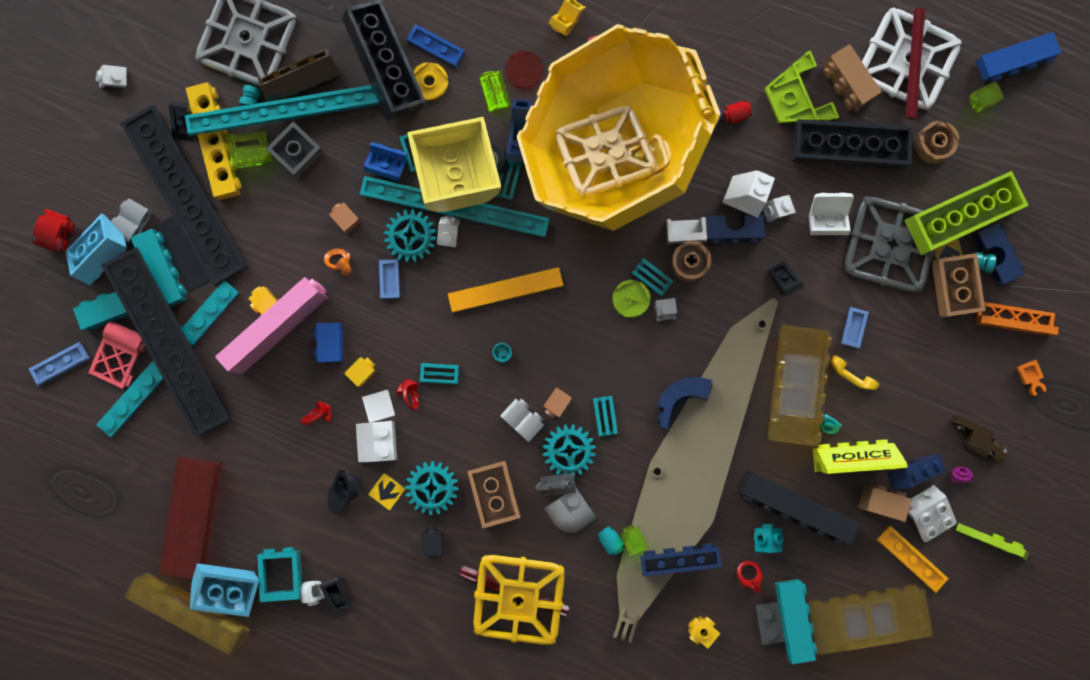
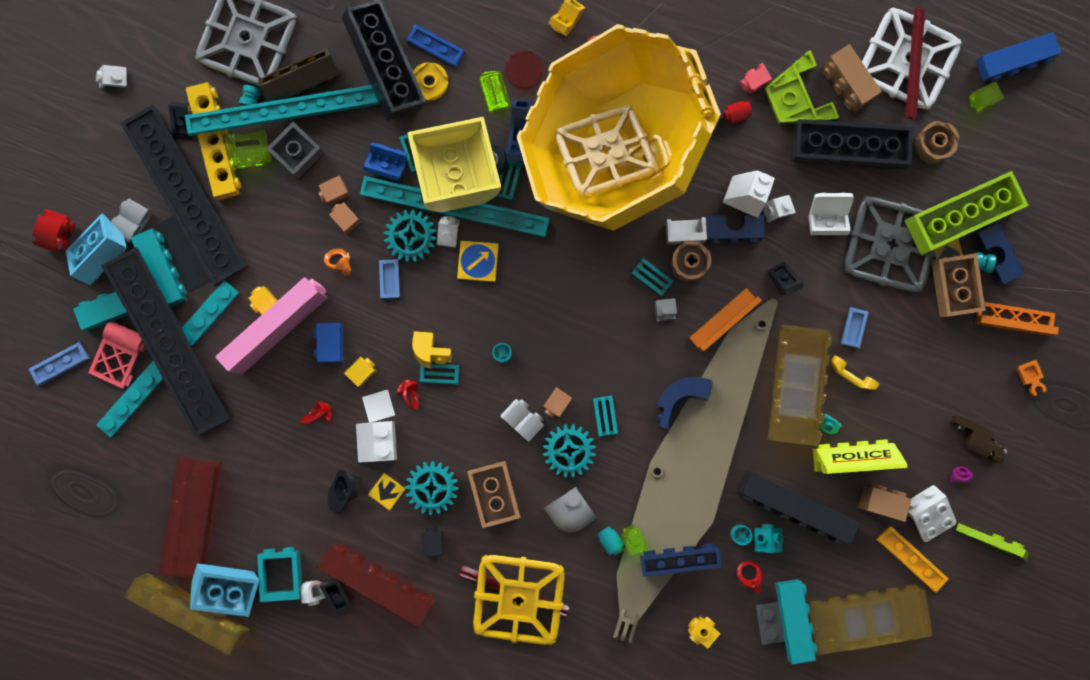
(333, 190): none -> nougat brick
(376, 584): none -> clear red brick
(426, 353): none -> yellow brick
(478, 261): none -> tile
(505, 290): light orange tile -> none
(556, 485): dark grey hinge -> none
(631, 298): lime tile -> none
(724, 320): none -> orange fence
(744, 534): none -> teal wheel
(755, 79): none -> coral brick
(916, 472): dark blue arch -> none

